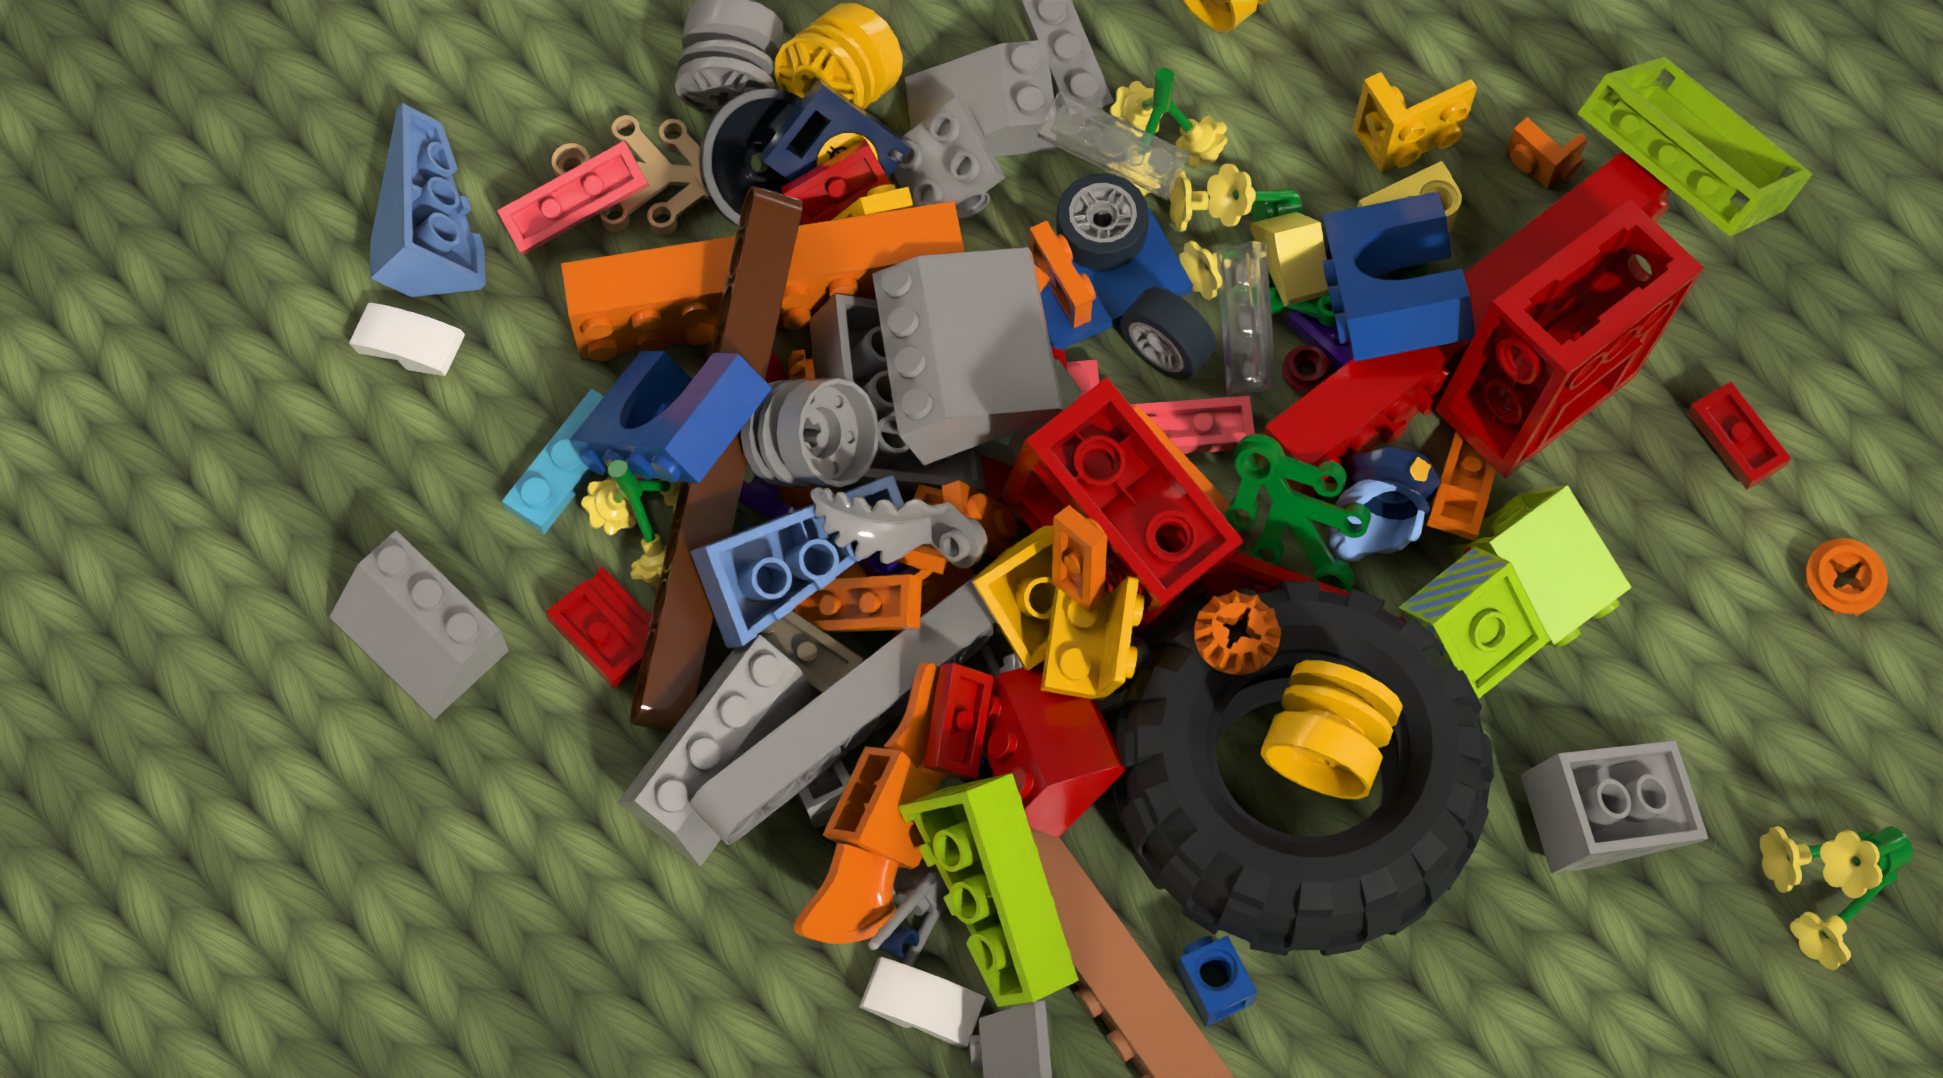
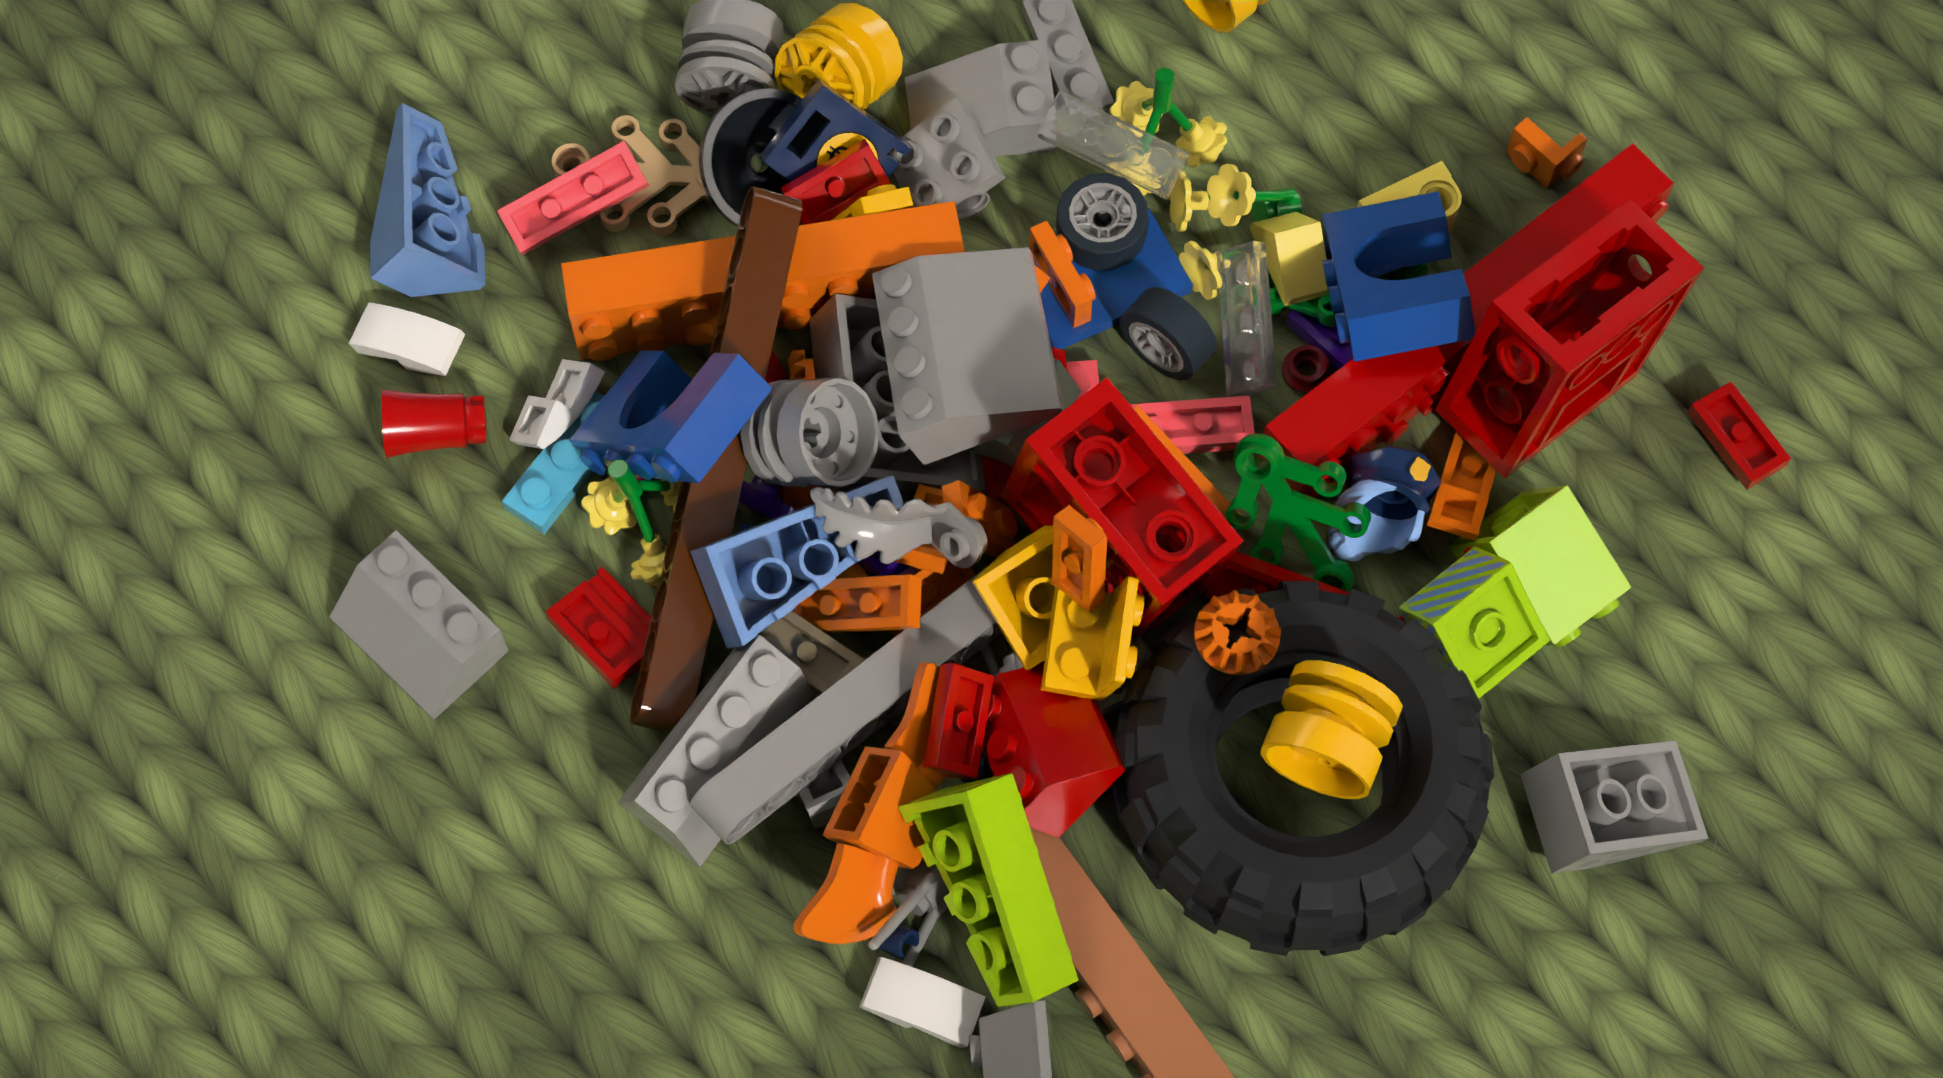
(431, 421): none -> red plant
(548, 418): none -> white slope
(1215, 1002): blue brick -> none
(1401, 135): yellow bracket -> none
(1694, 144): lime window -> none
(1844, 555): orange gear -> none
(1853, 861): light yellow plant -> none

